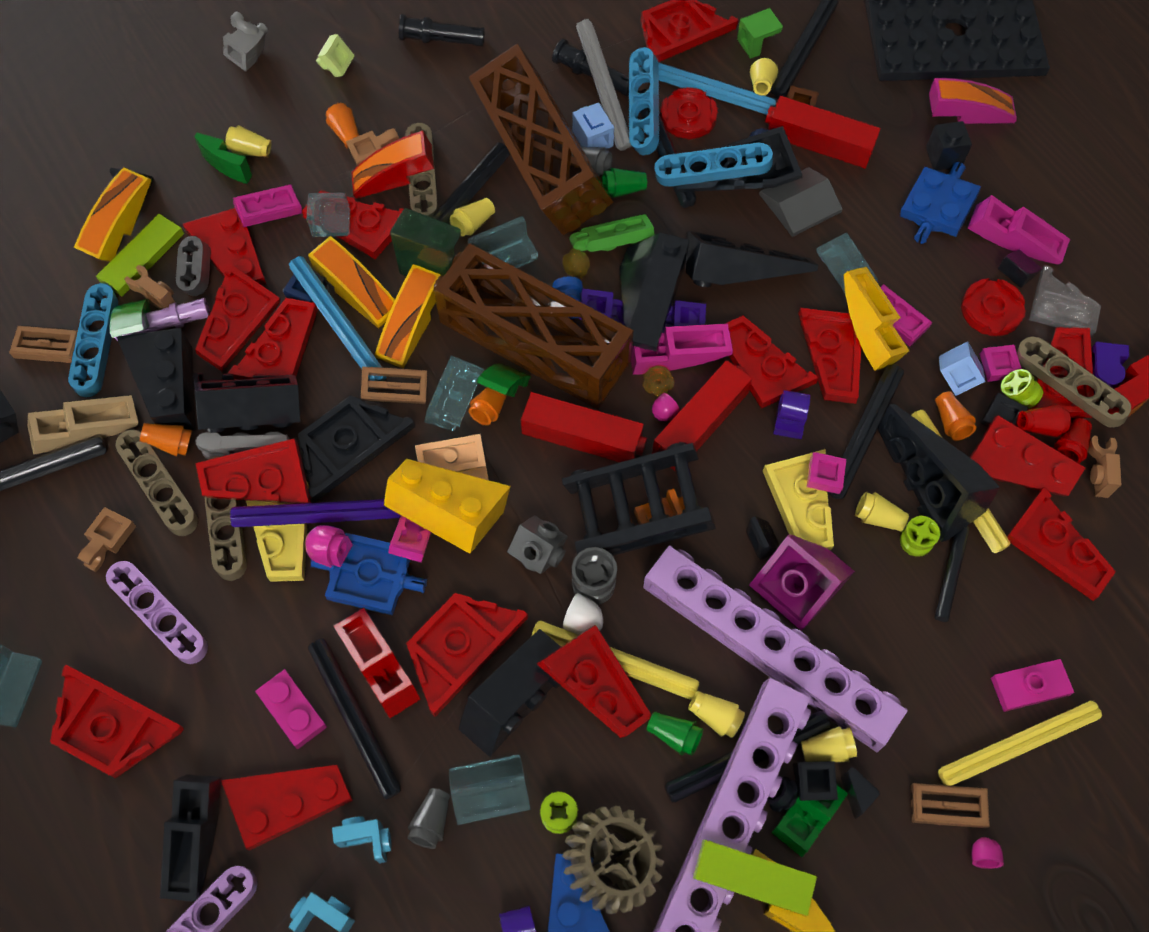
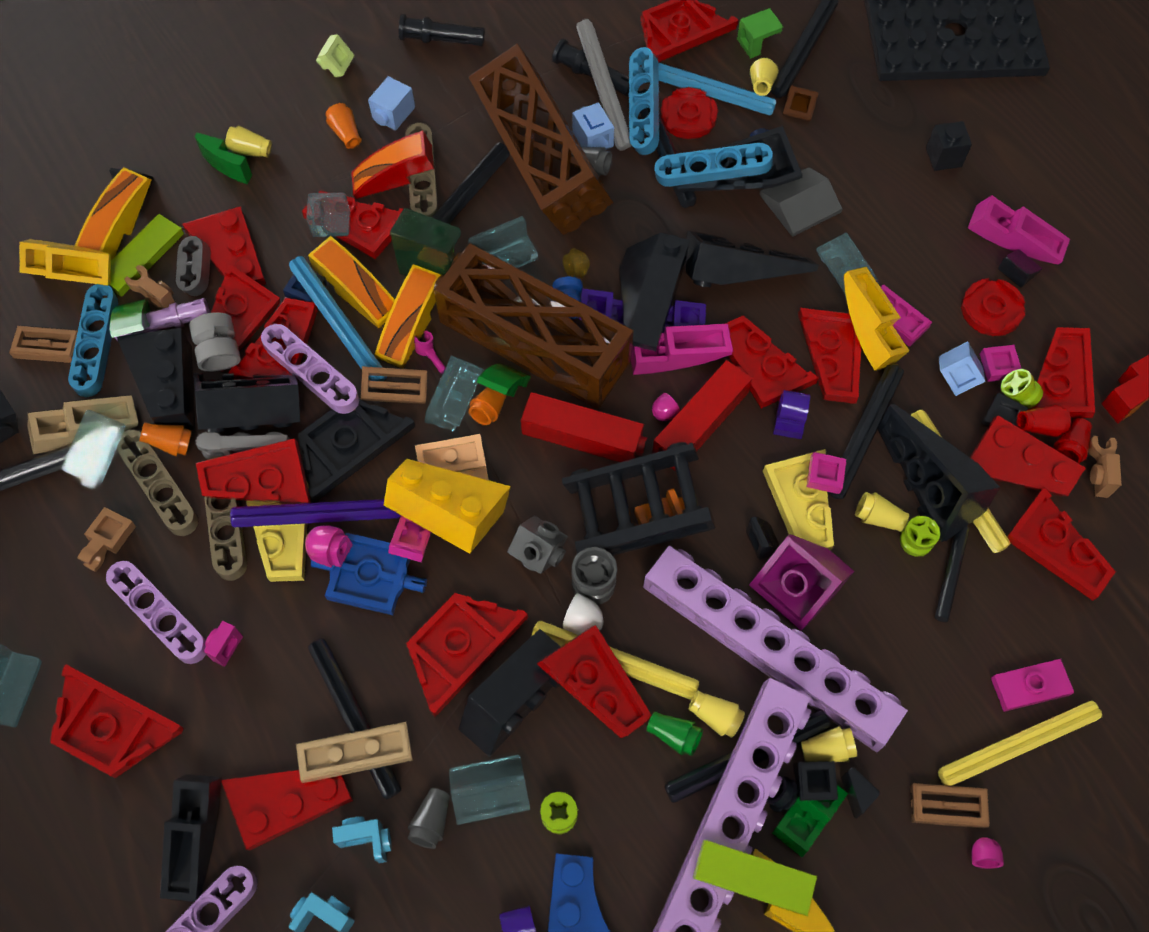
(65, 262): none -> yellow slope
(93, 448): none -> clear light blue panel
(214, 341): none -> light grey wheel
(222, 643): none -> dark pink plate
(245, 43): light grey piece -> none
(267, 205): dark pink plate -> none
(291, 709): dark pink plate -> none
(307, 370): none -> lavender beam
(354, 752): none -> tan tile
(368, 143): medium nougat plate -> none
(377, 663): red slope -> none
(391, 103): none -> light blue brick
(427, 349): none -> dark pink hand
(472, 216): light yellow cone -> none
(613, 234): bright green hinge -> none
(623, 182): green cone -> none
(633, 882): dark tan gear -> none
(658, 373): clear yellow plate -> none
(824, 131): red brick -> none
(940, 202): blue plate -> none
(955, 417): orange cone -> none
(971, 102): slope -> none
(1063, 304): clear wing -> none
(1076, 376): dark tan beam -> none
(1108, 362): dark purple leg -> none

